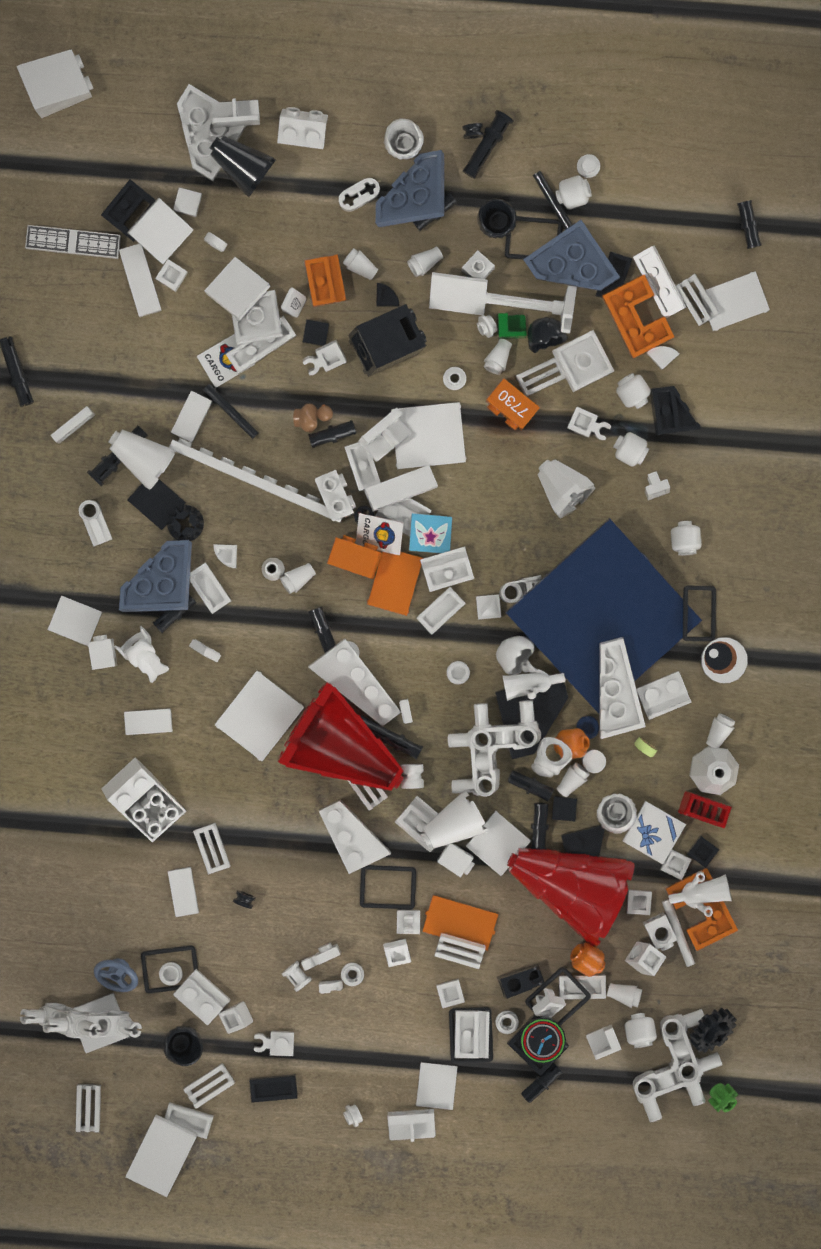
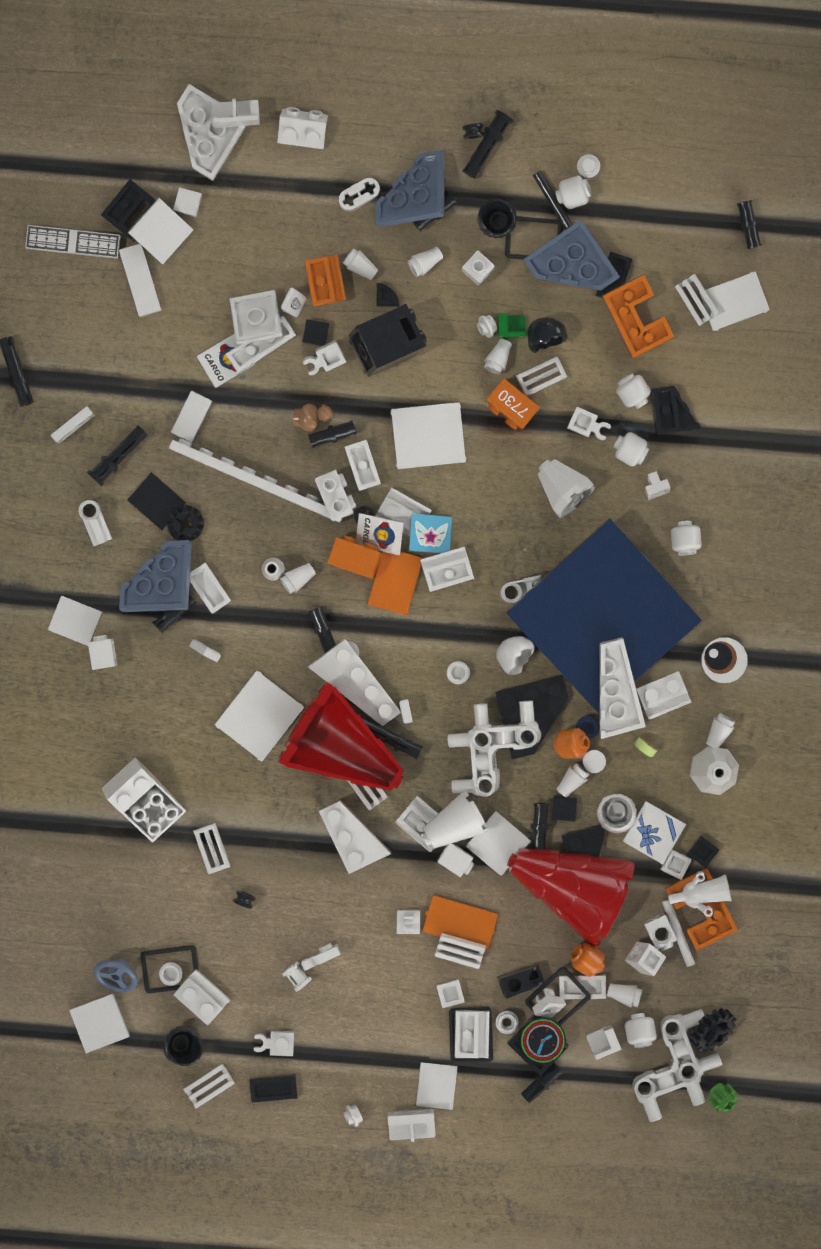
(55, 82): white slope -> none
(79, 1024): white pin -> none
(87, 1128): white tile -> none
(141, 456): white cone -> none
(143, 655): white hair -> none
(148, 721): white tile -> none
(161, 1155): white tile -> none
(171, 275): white tile -> none
(183, 892): white tile -> none
(190, 1119): white tile -> none
(215, 242): white tile -> none
(227, 554): white tile -> none
(231, 411): black bar -> none
(236, 1017): white slope -> none
(237, 288): white tile -> none
(241, 163): black cone -> none
(328, 986): white tile -> none
(352, 981): white plate -> none
(385, 435): white panel -> none
(388, 906): black piece -> none
(397, 953): white tile -> none
(401, 488): white tile -> none
(403, 139): white hair -> none
(412, 776): white wheel -> none
(440, 610): white tile -> none
(451, 385): white plate -> none
(471, 295): white piece -> none
(488, 606): white tile -> none
(530, 683): white piece -> none
(530, 785): black axle -> none
(546, 767): white hair -> none
(583, 361): white tile -> none
(639, 902): white tile -> none
(660, 281): white tile -> none
(662, 355): white tile -> none
(685, 612): black piece -> none
(687, 802): red slope -> none

